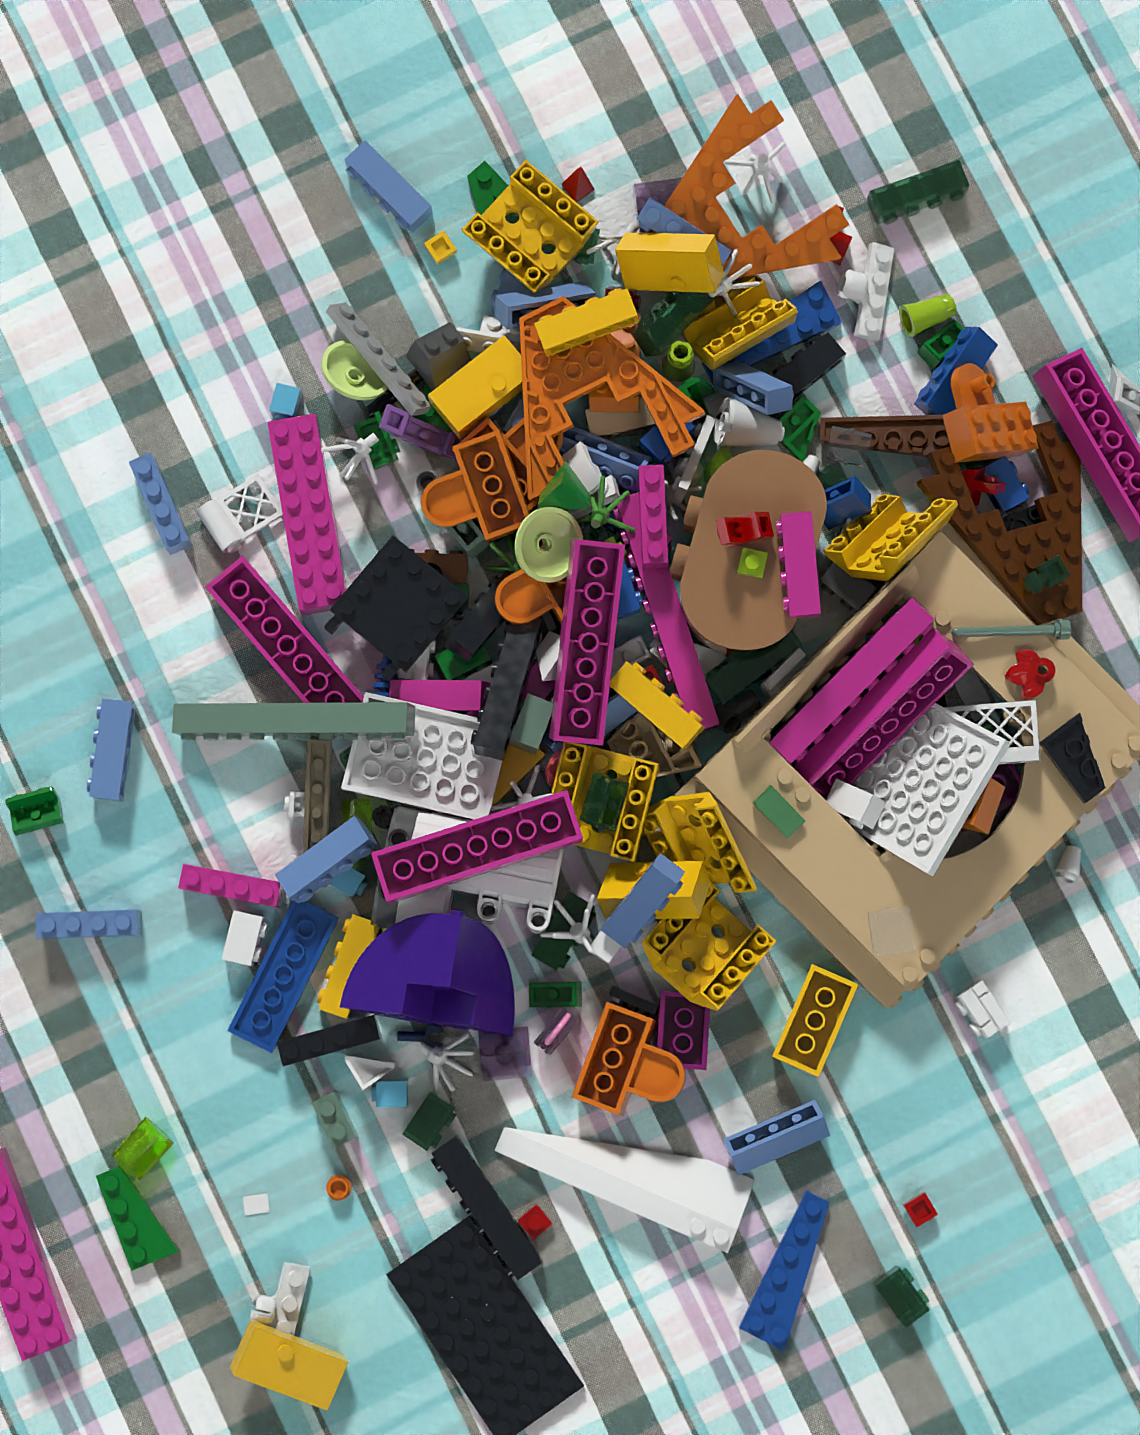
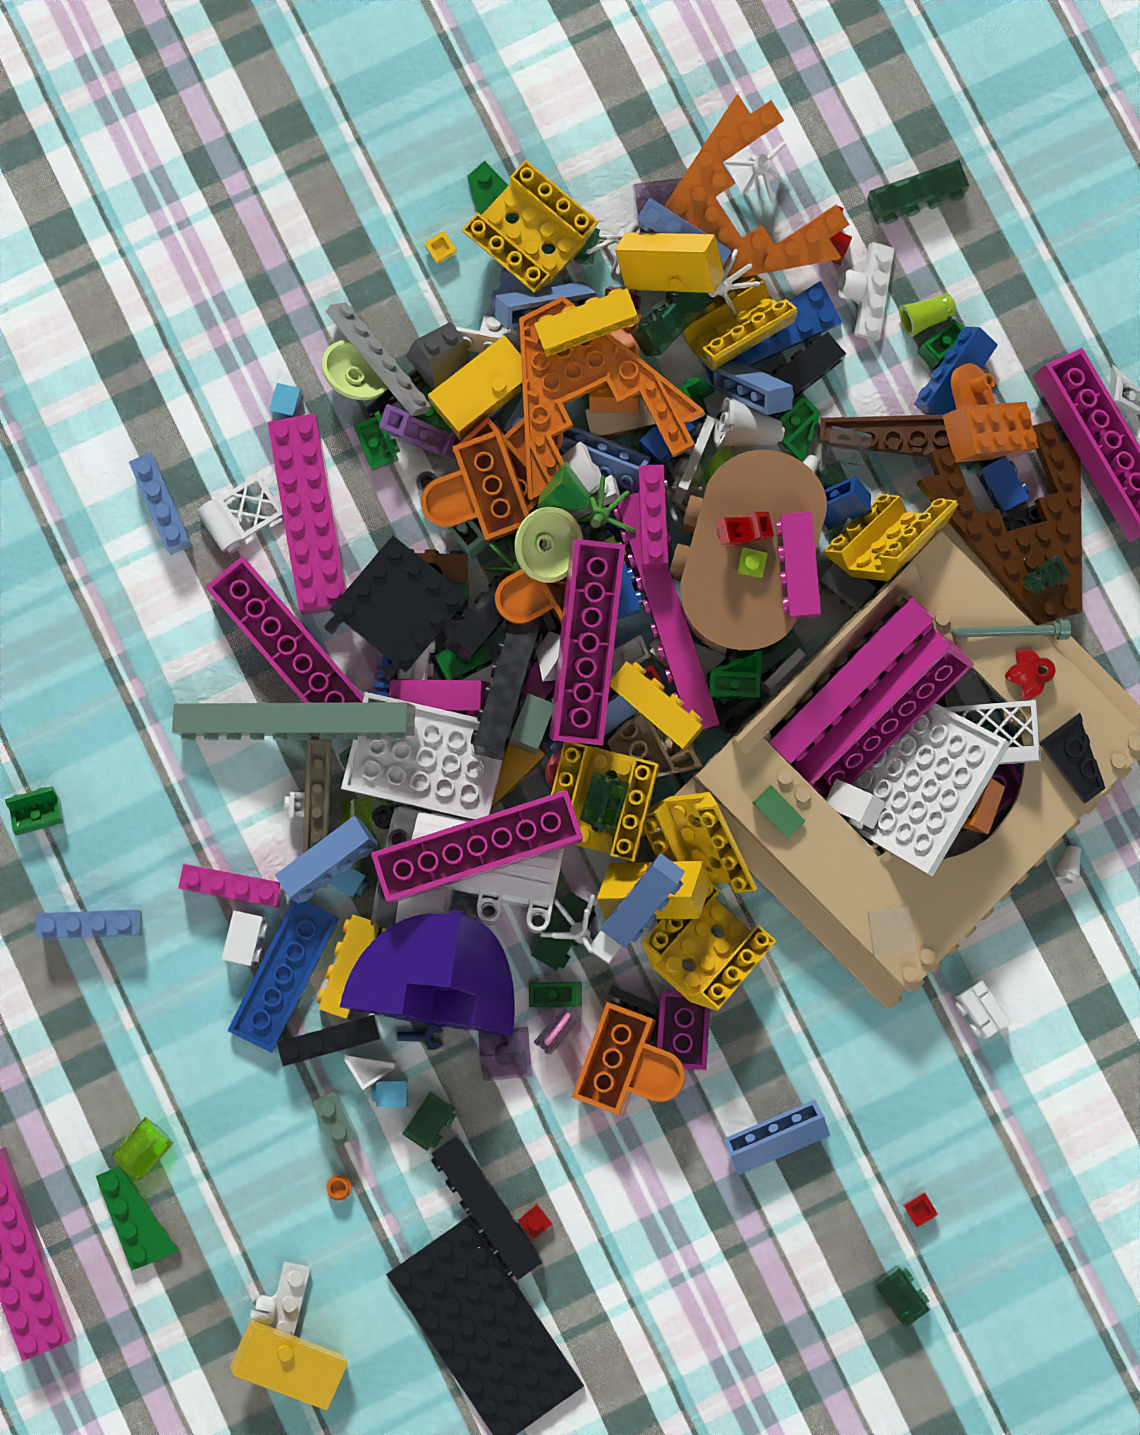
(112, 750): medium blue brick -> none
(256, 1204): white sticker -> none
(362, 450): white plant -> none
(388, 187): medium blue brick -> none
(438, 1057): white plant -> none
(522, 798): white plant -> none
(578, 185): red slope -> none
(666, 1188): white wedge -> none
(675, 368): lime plant -> none
(738, 679): none -> green wing
(781, 1287): blue wing -> none
(815, 1020): yellow brick -> none
(978, 483): red brick -> none

